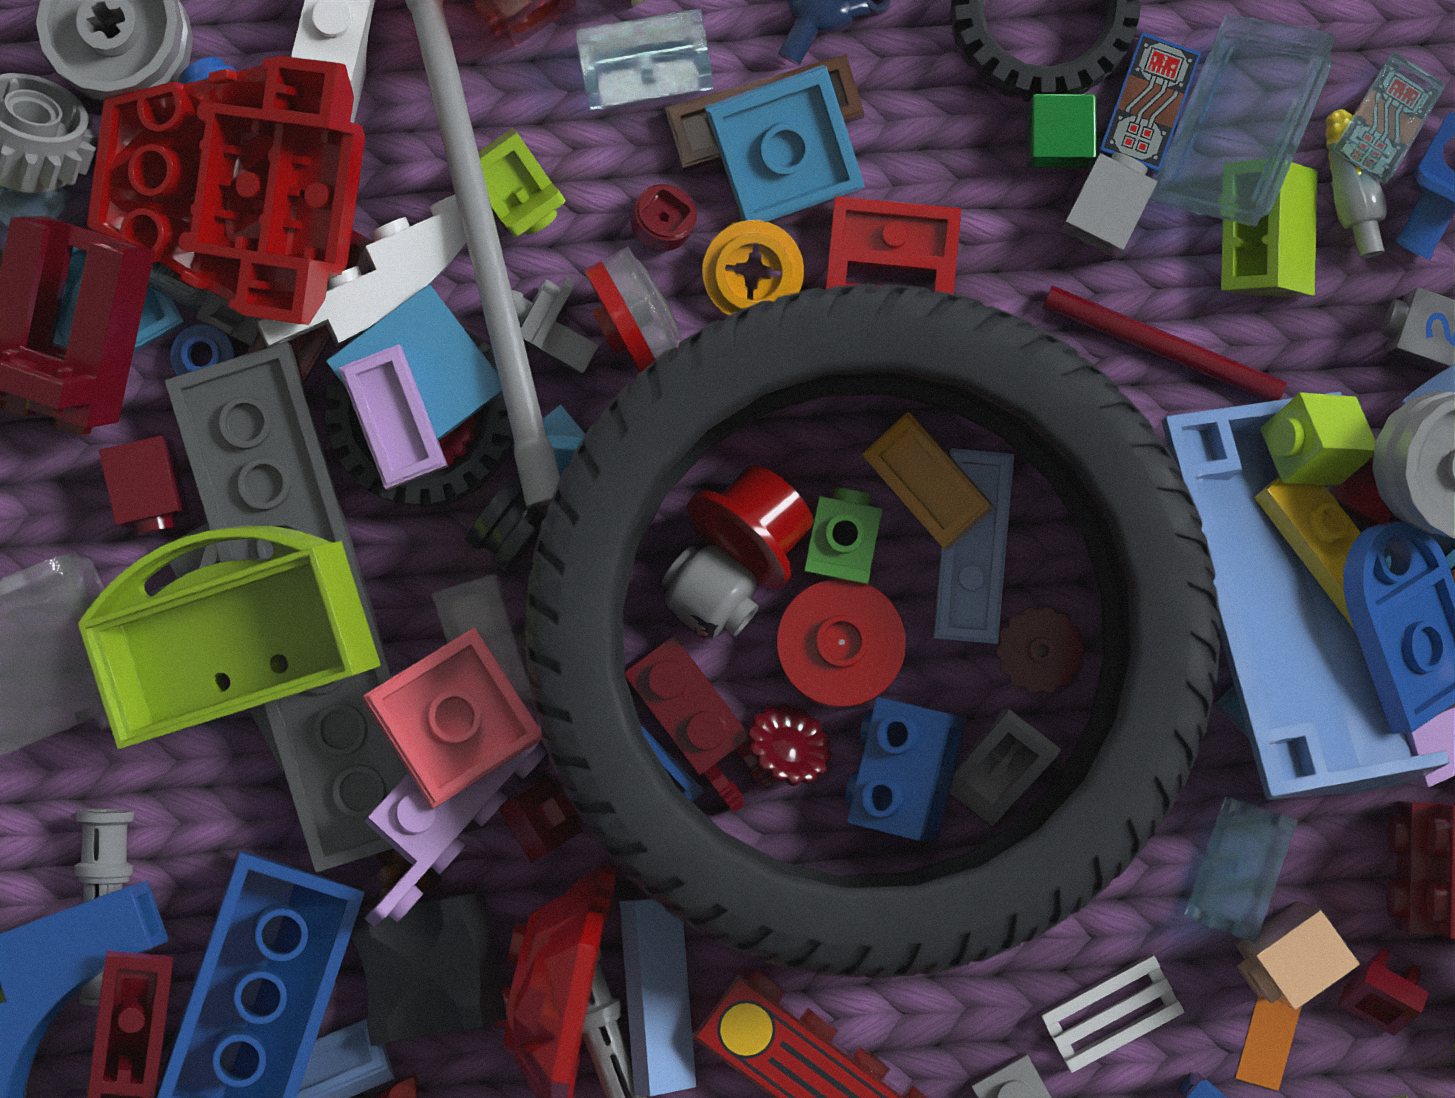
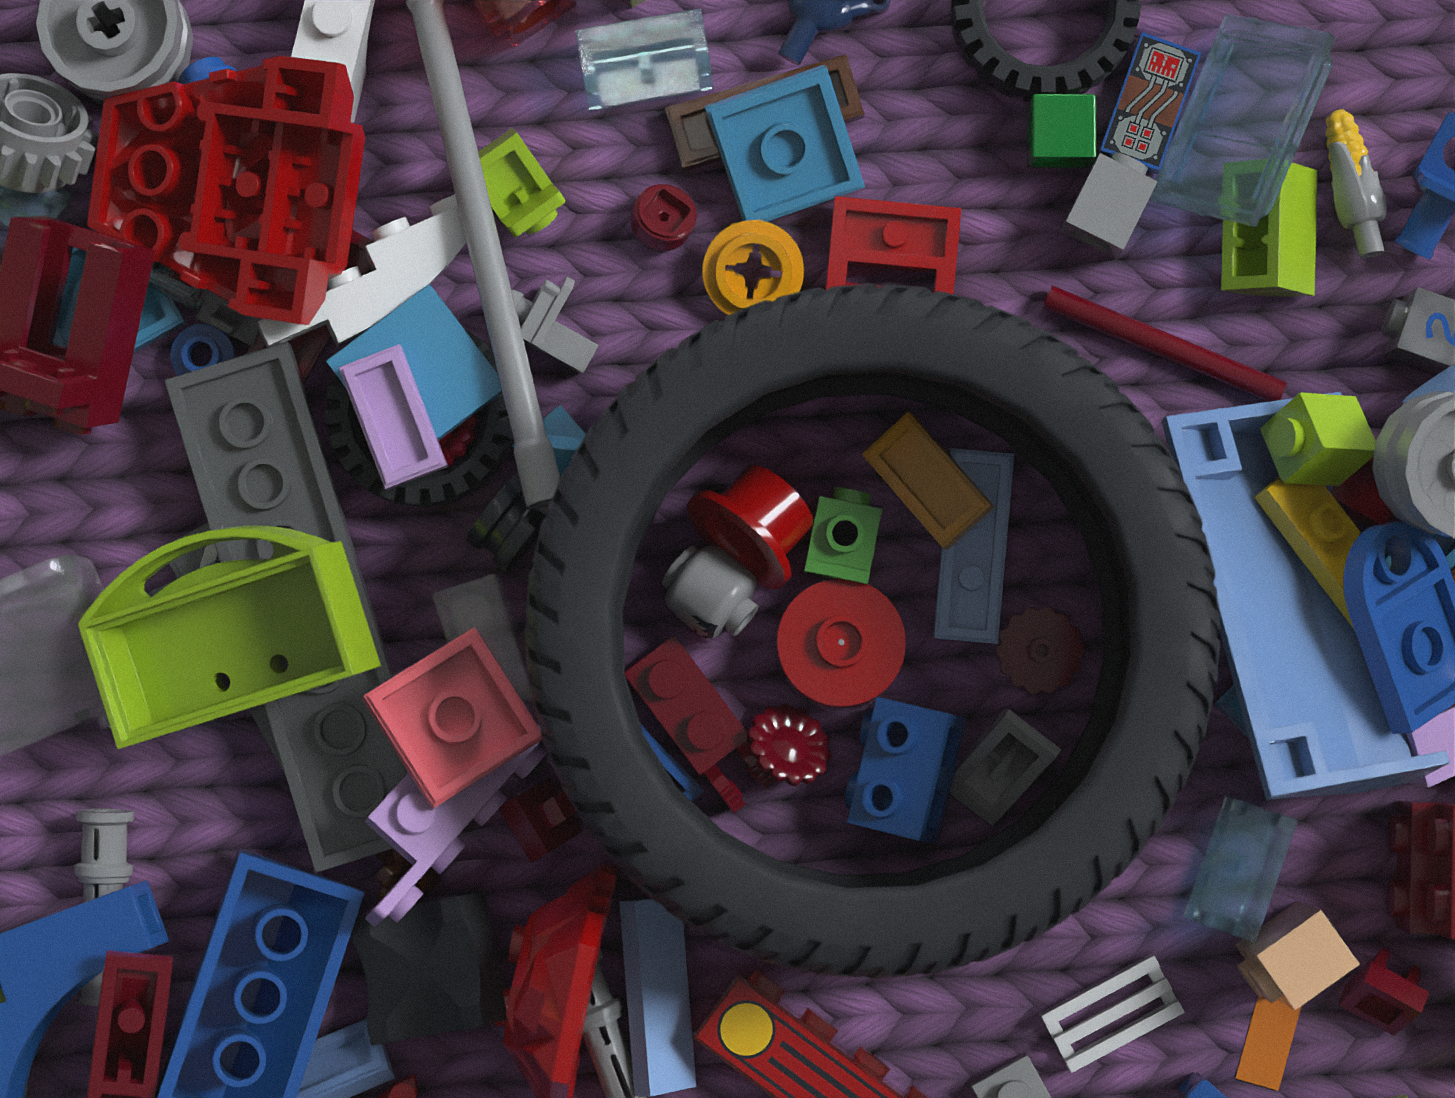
(144, 484): dark red brick -> none
(632, 309): piece -> none
(1389, 117): clear light blue tile -> none

